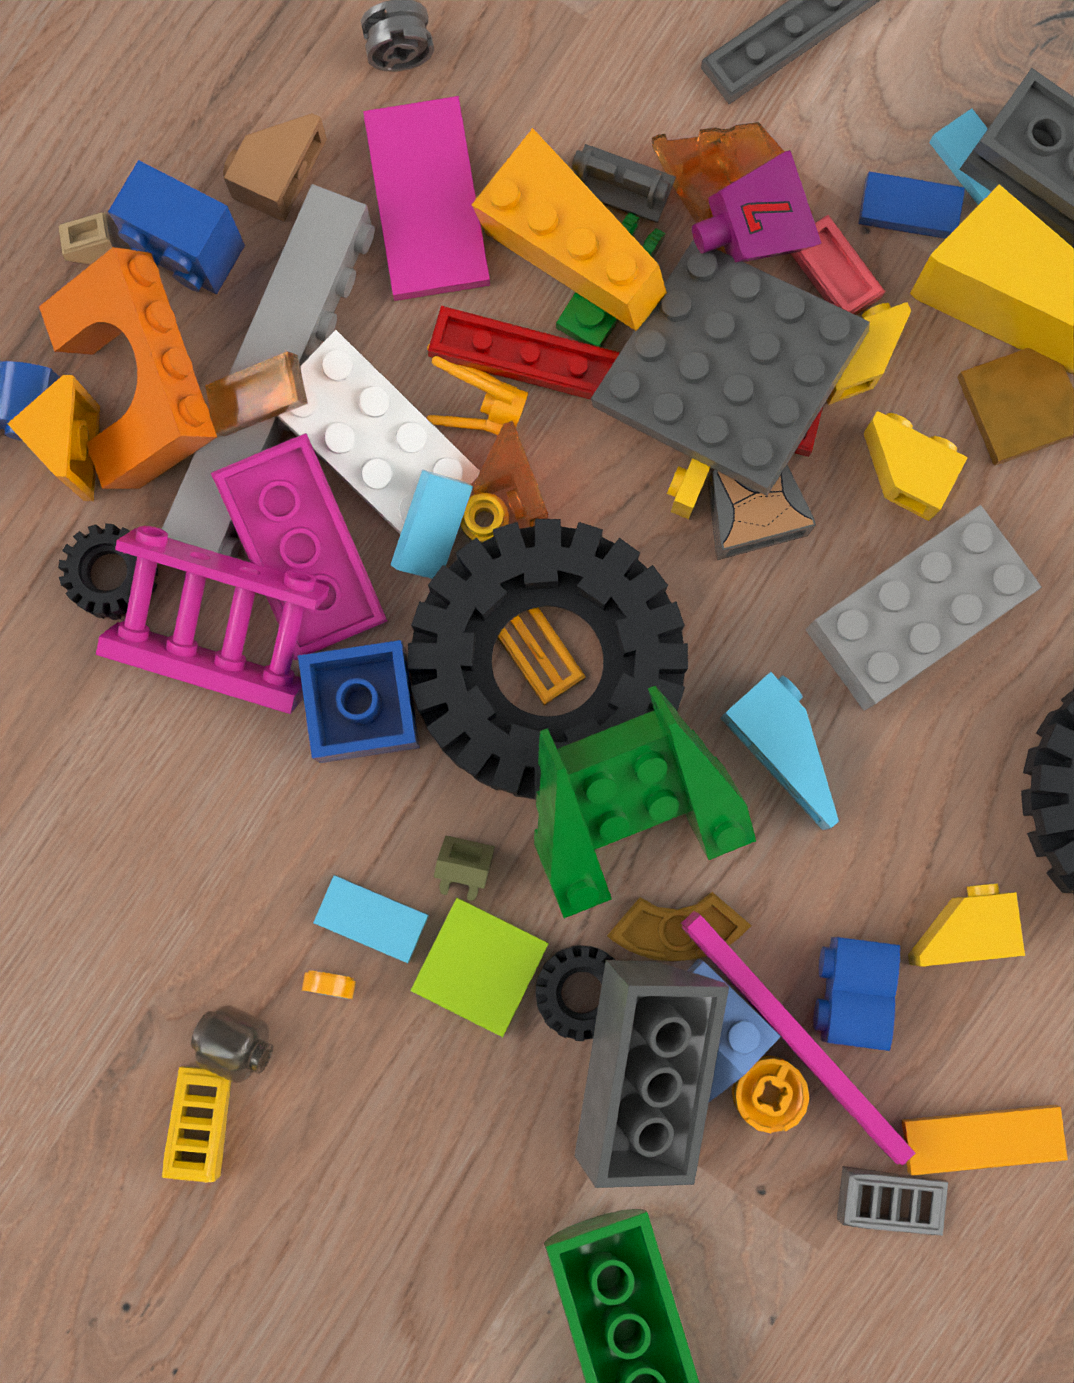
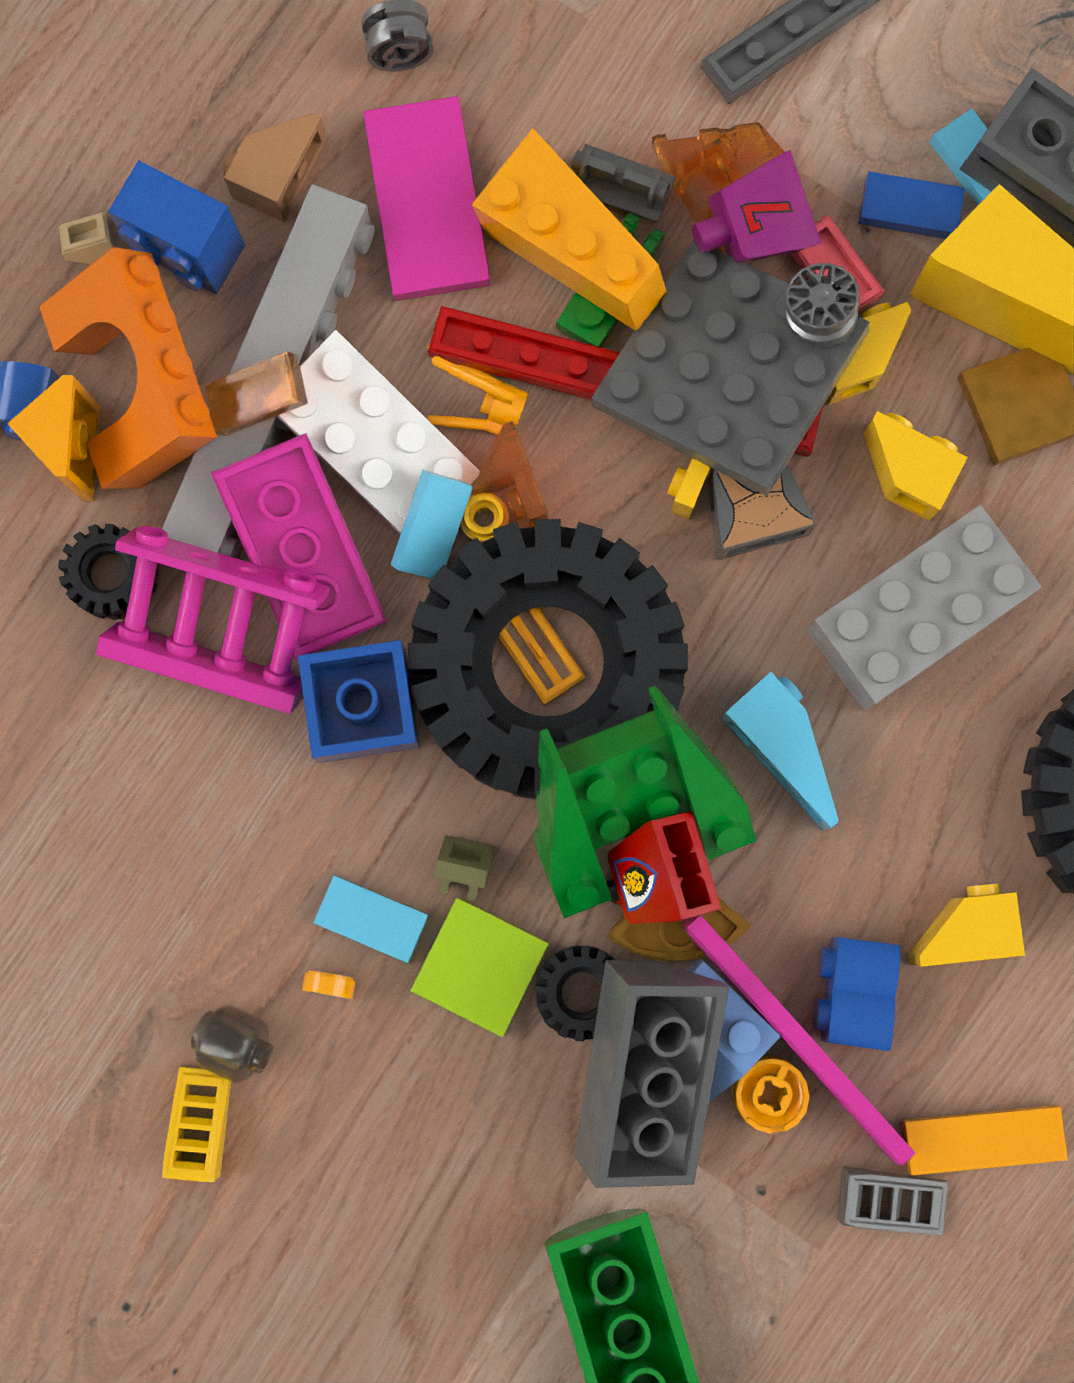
(662, 873): none -> red torso
(822, 307): none -> flat silver wheel

